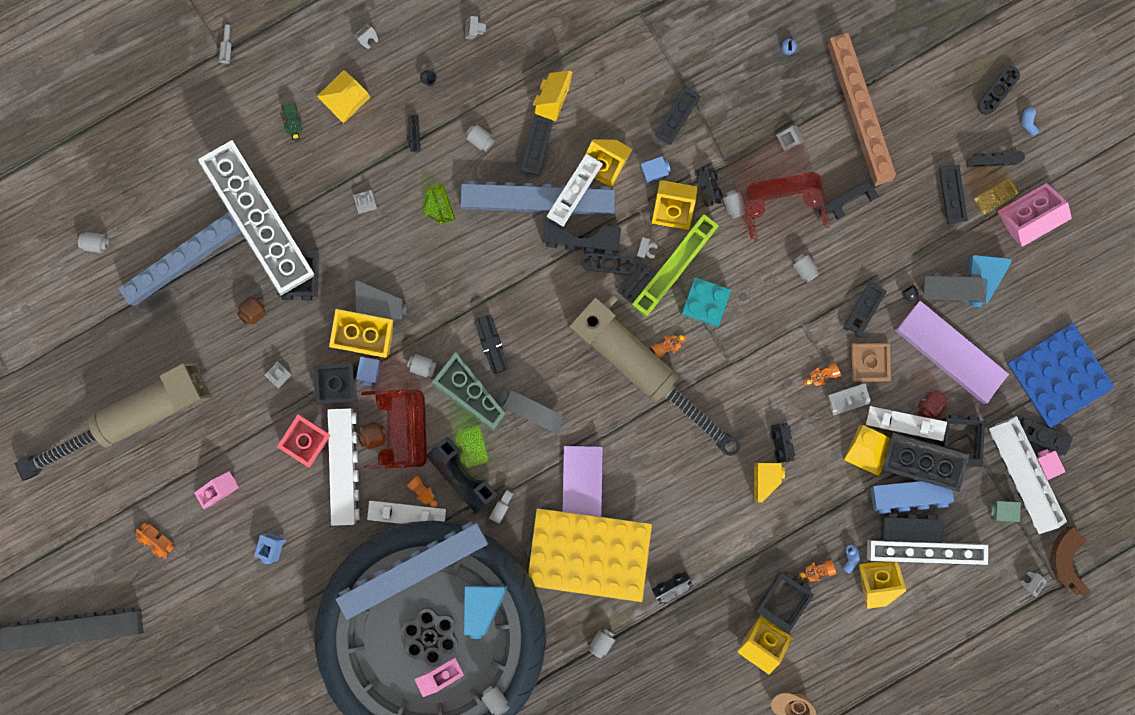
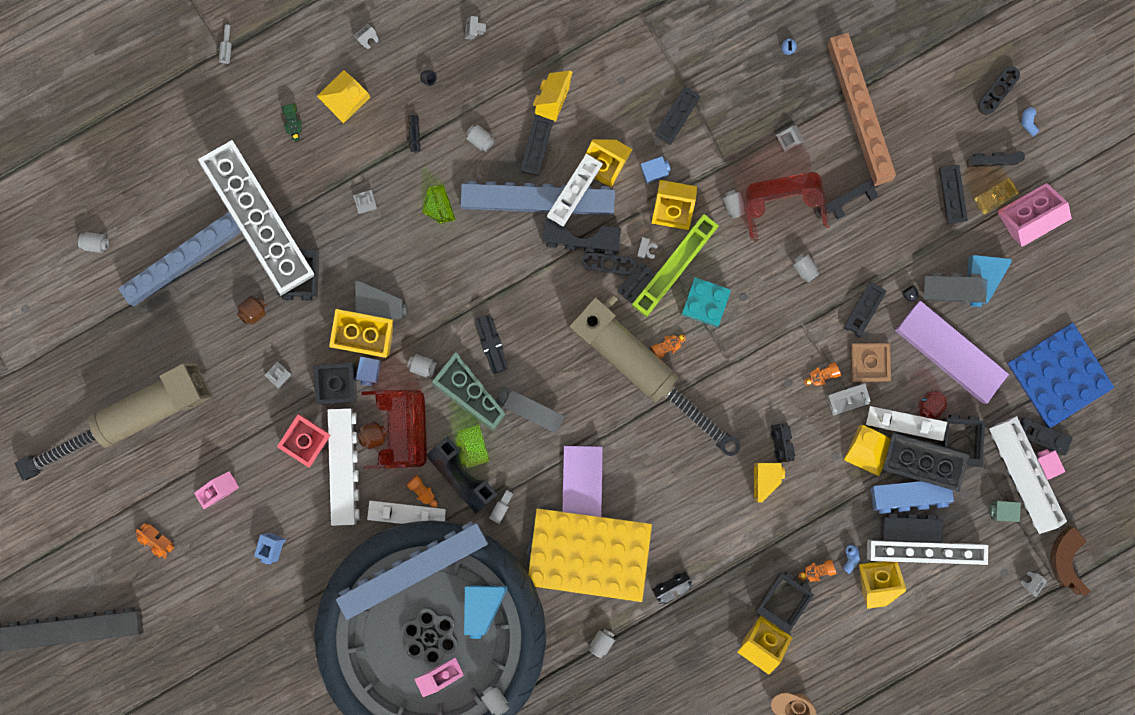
(712, 193): black hinge -> none

